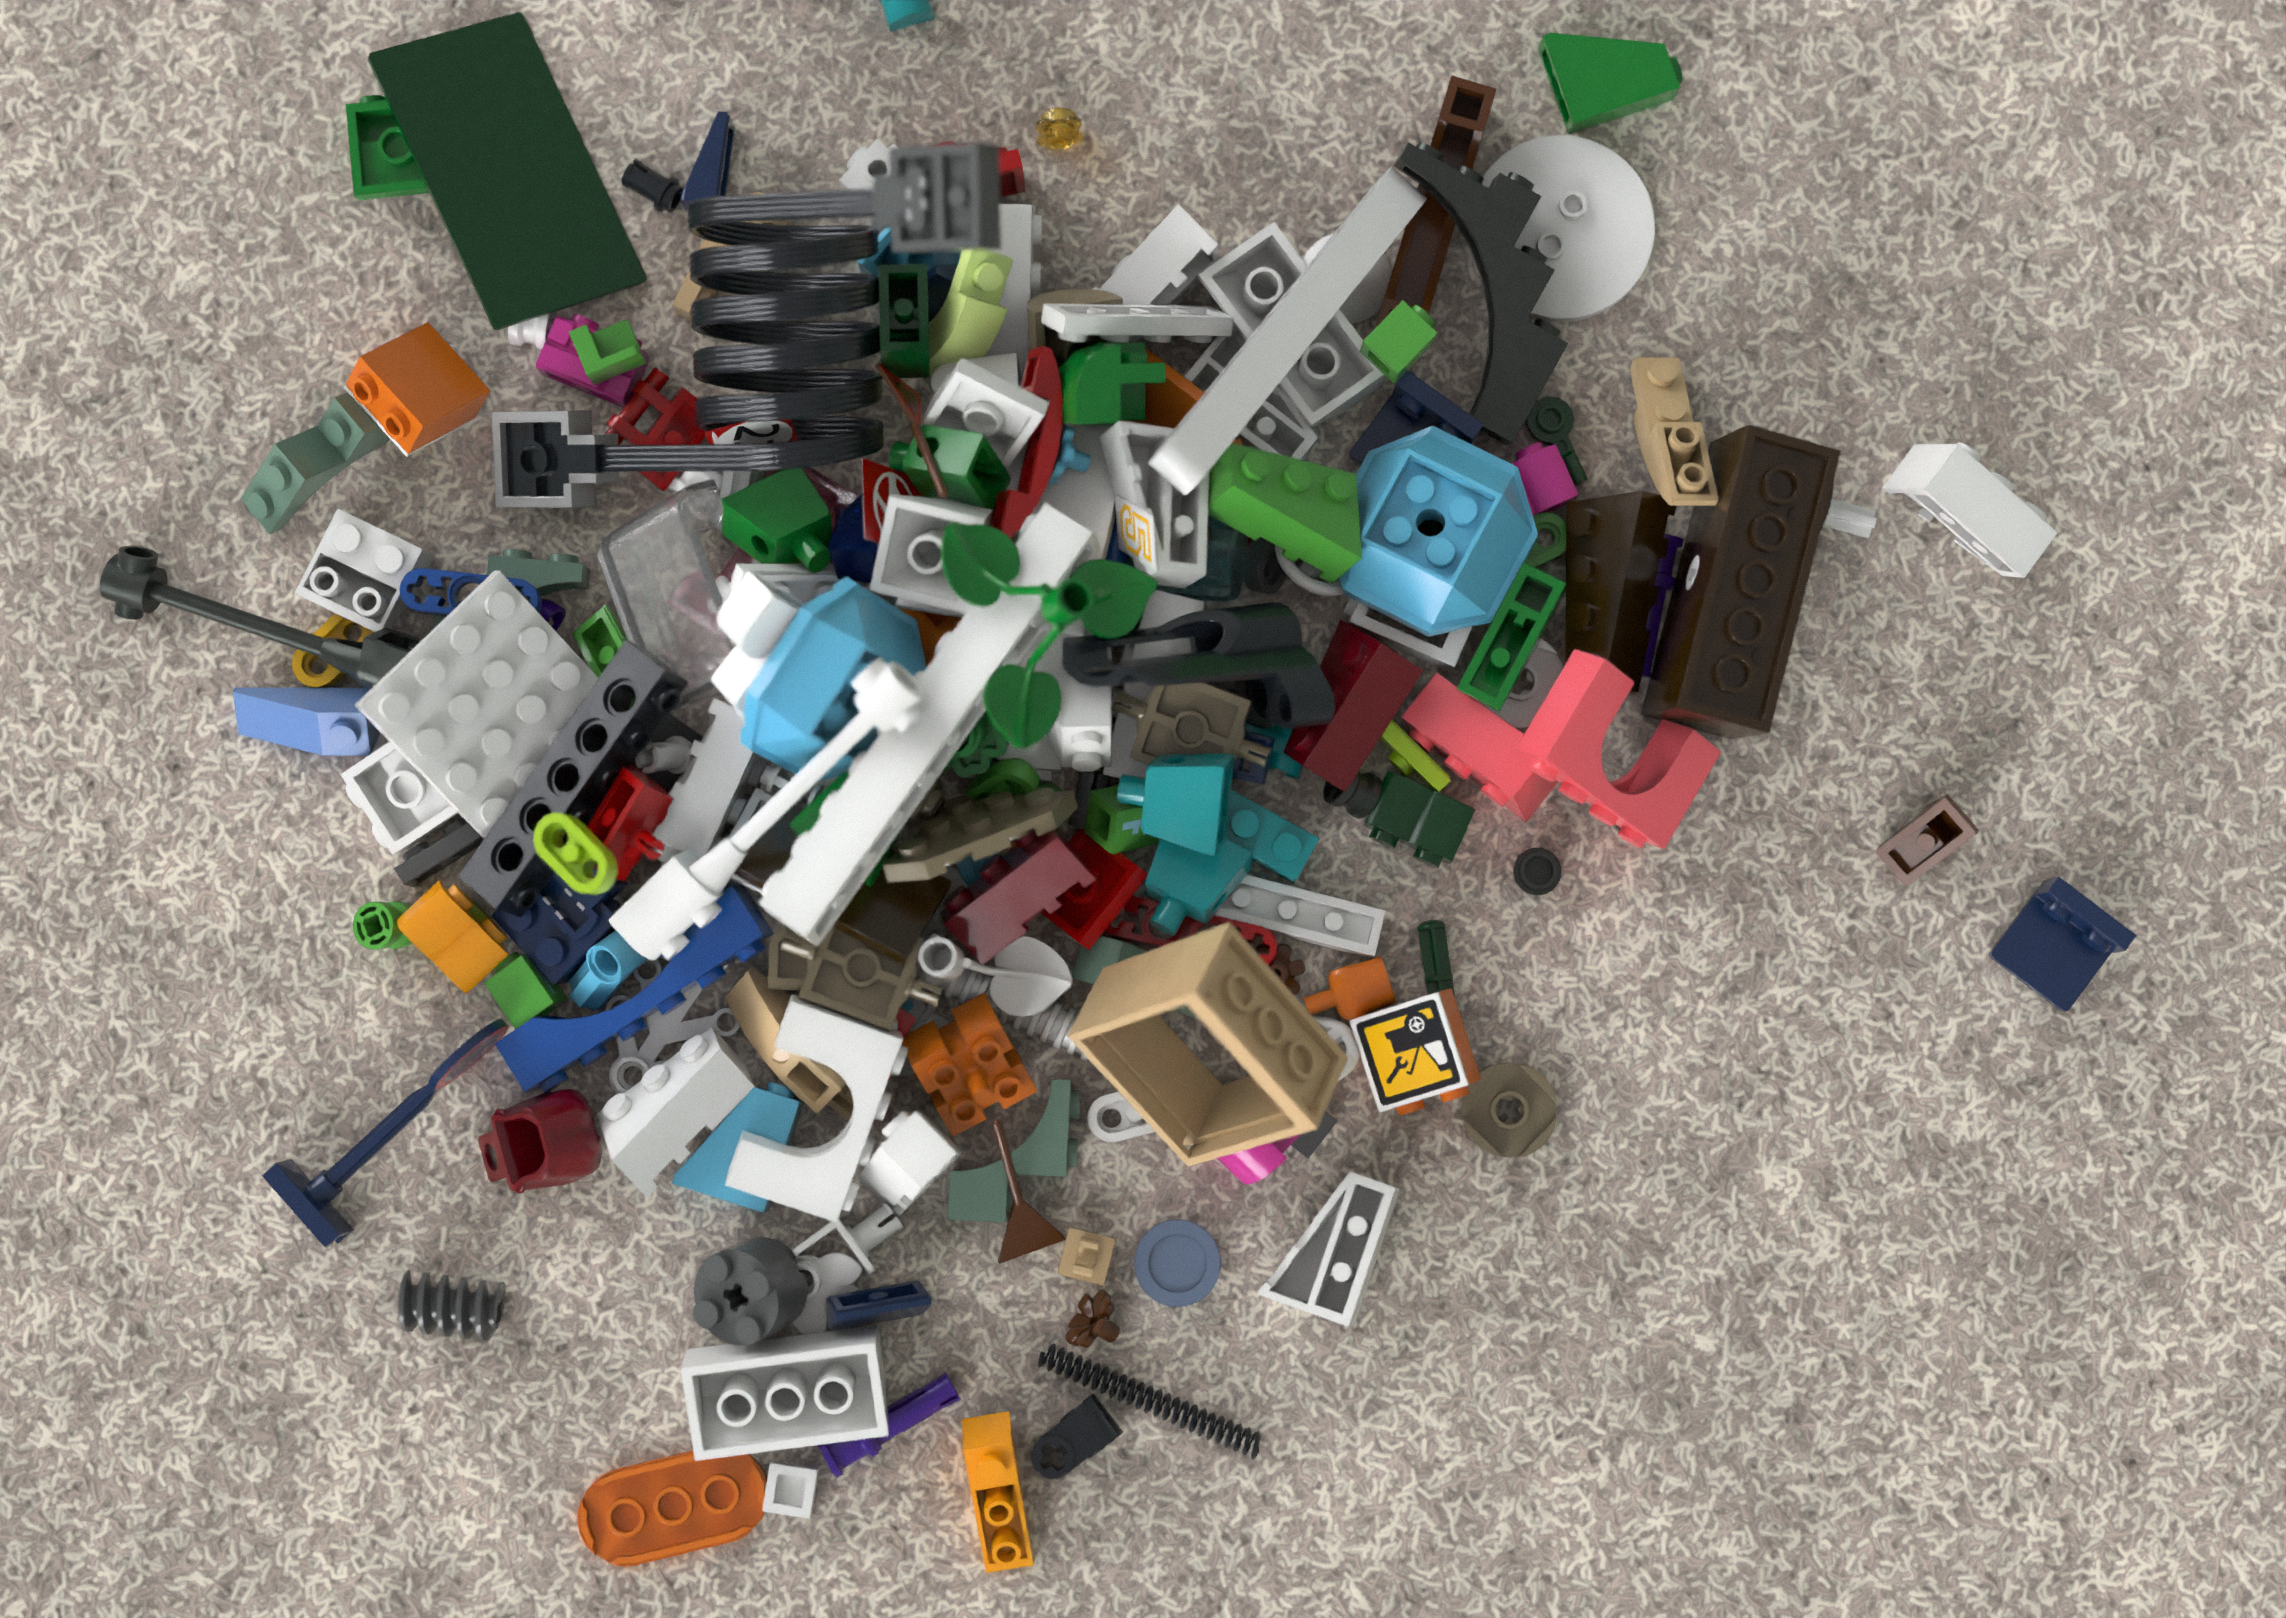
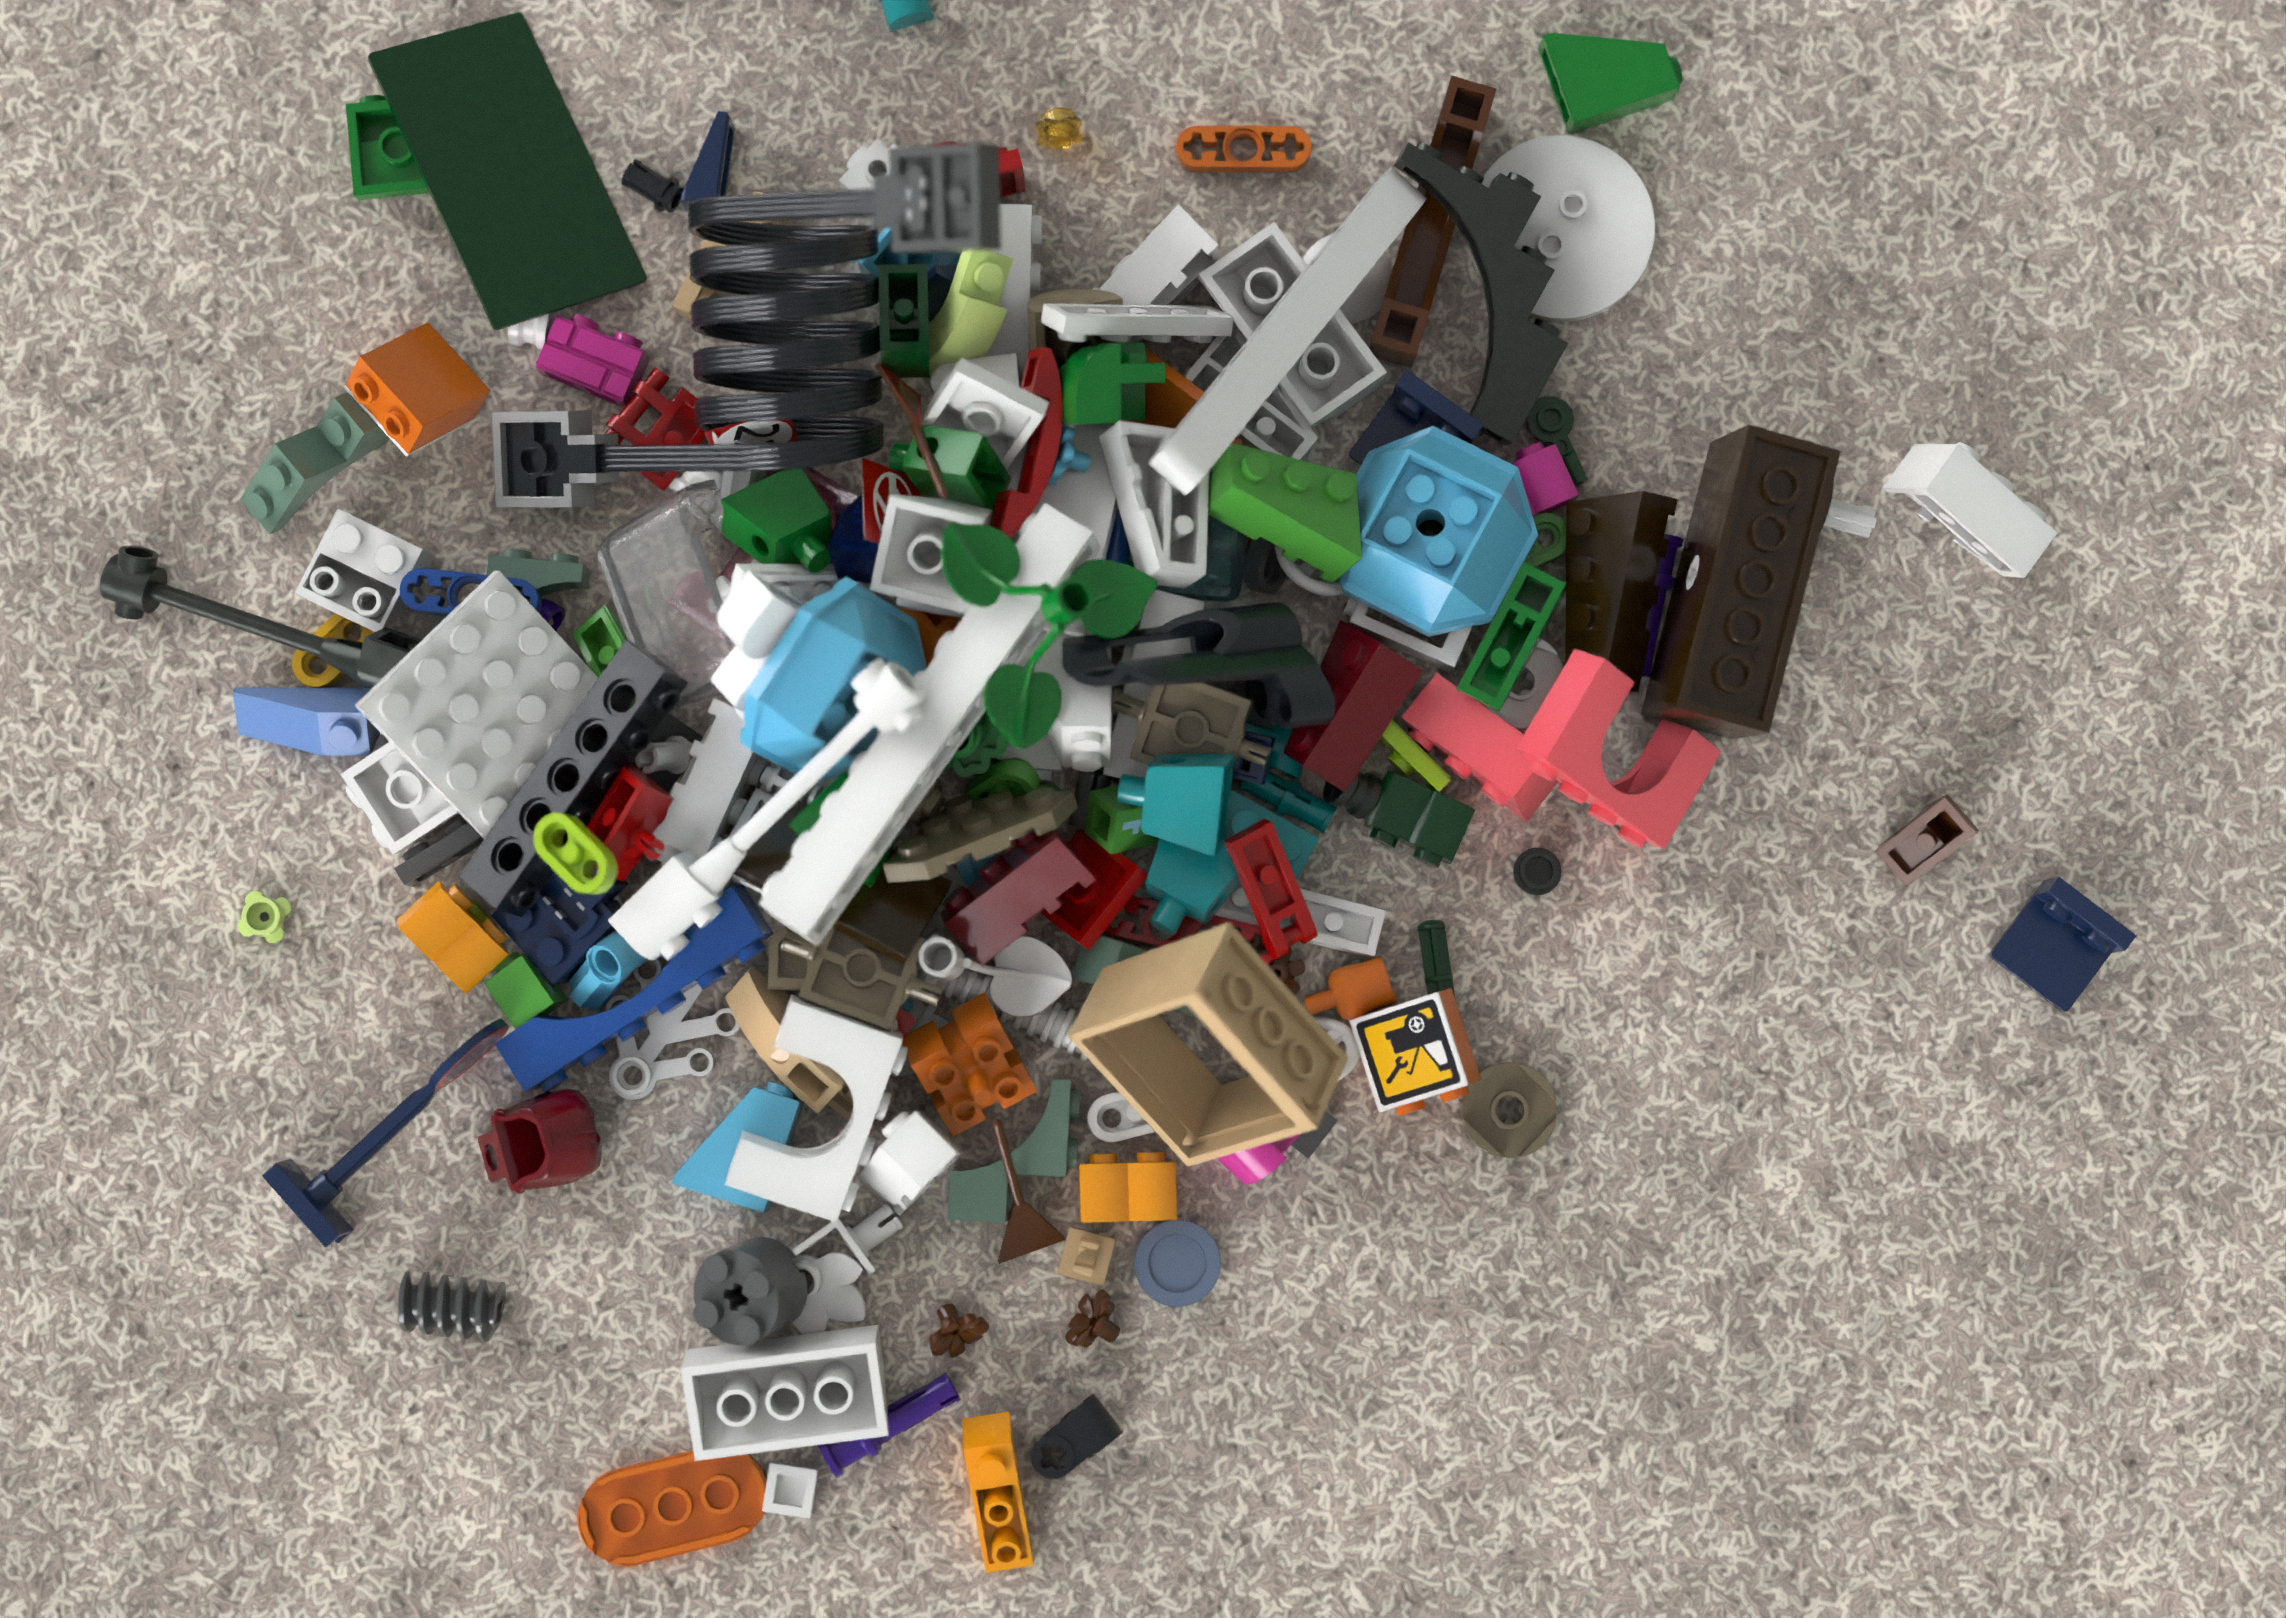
(251, 916): none -> yellowish green plate
(377, 925): bright green wheel -> none
(607, 350): bright green panel -> none
(671, 1106): white wedge -> none
(877, 1305): dark blue slope -> none
(956, 1331): none -> reddish brown plant
(1127, 1189): none -> light orange brick
(1135, 532): white sticker -> none
(1149, 1391): black piece -> none
(1270, 887): none -> red plate
(1278, 159): none -> orange beam
(1292, 800): none -> teal pin
(1337, 1253): white wedge -> none
(1399, 340): bright green brick -> none
(1668, 436): tan slope -> none

